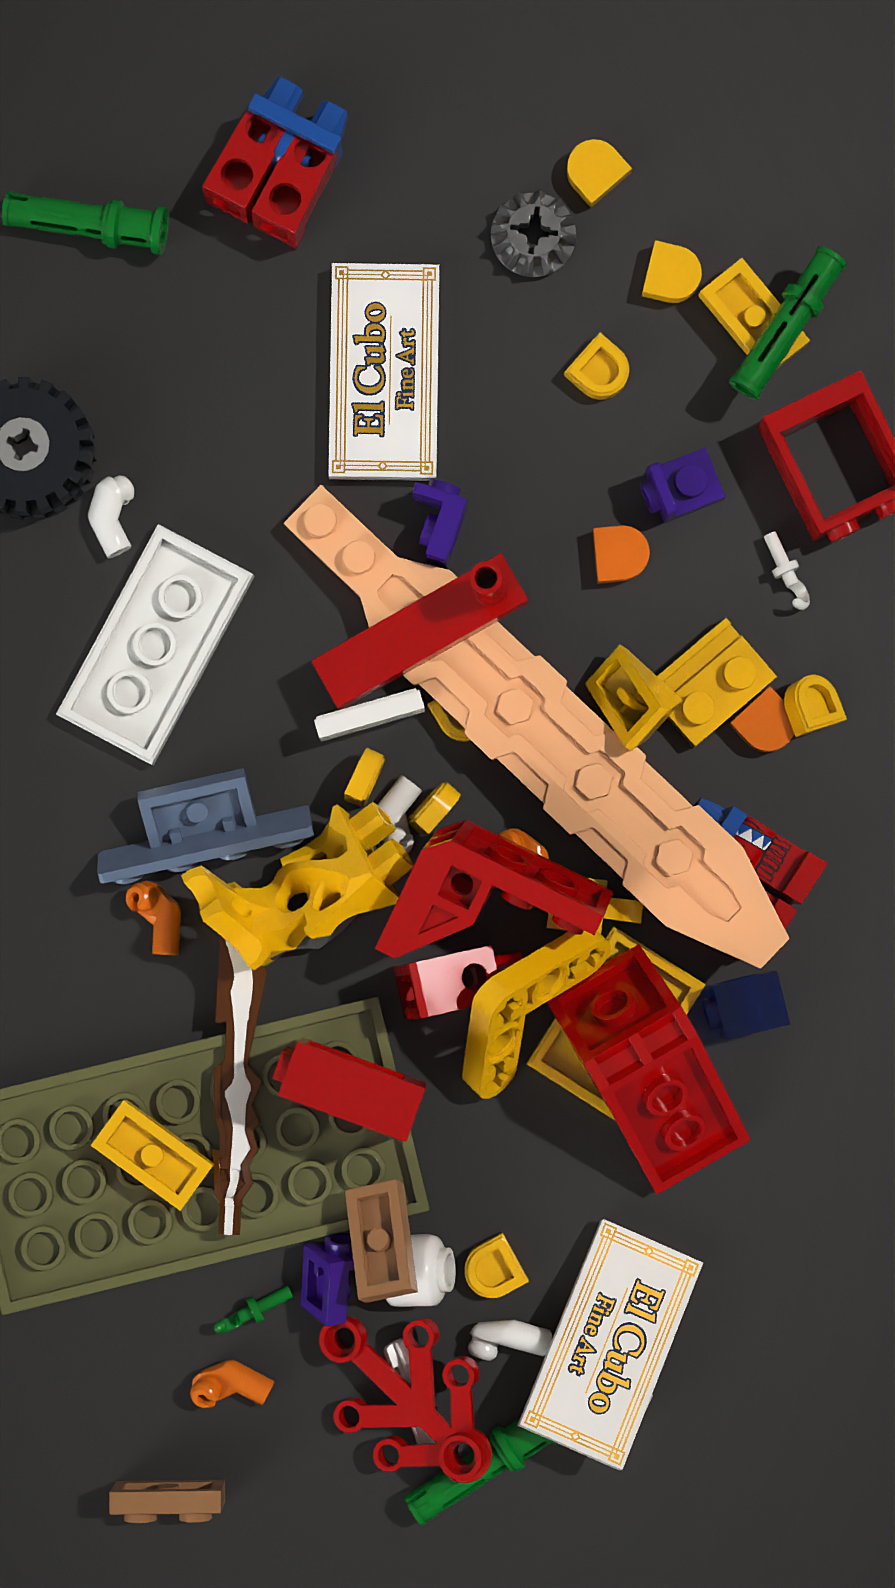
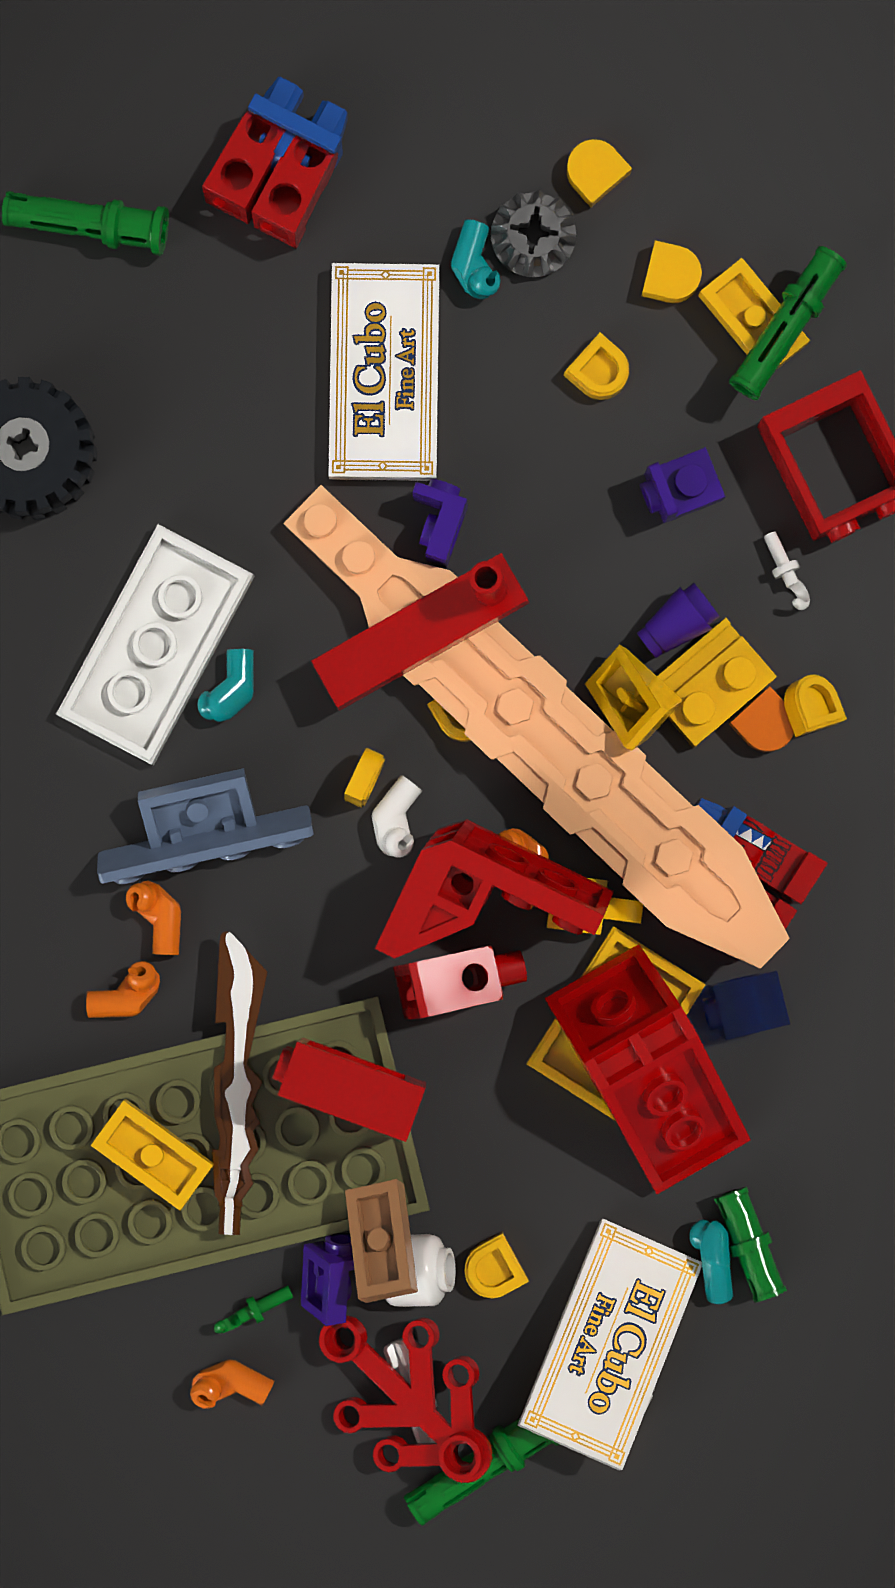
(105, 510): white arm -> none
(129, 997): none -> orange arm
(145, 1499): medium nougat plate -> none
(234, 691): none -> teal arm
(336, 871): yellow hips -> none
(369, 714): white tile -> none
(433, 808): yellow tile -> none
(469, 264): none -> teal arm
(508, 1333): white arm -> none
(509, 995): yellow beam -> none
(619, 553): orange tile -> none
(678, 621): none -> dark purple cone
(713, 1243): none -> teal arm
(750, 1244): none -> green pin

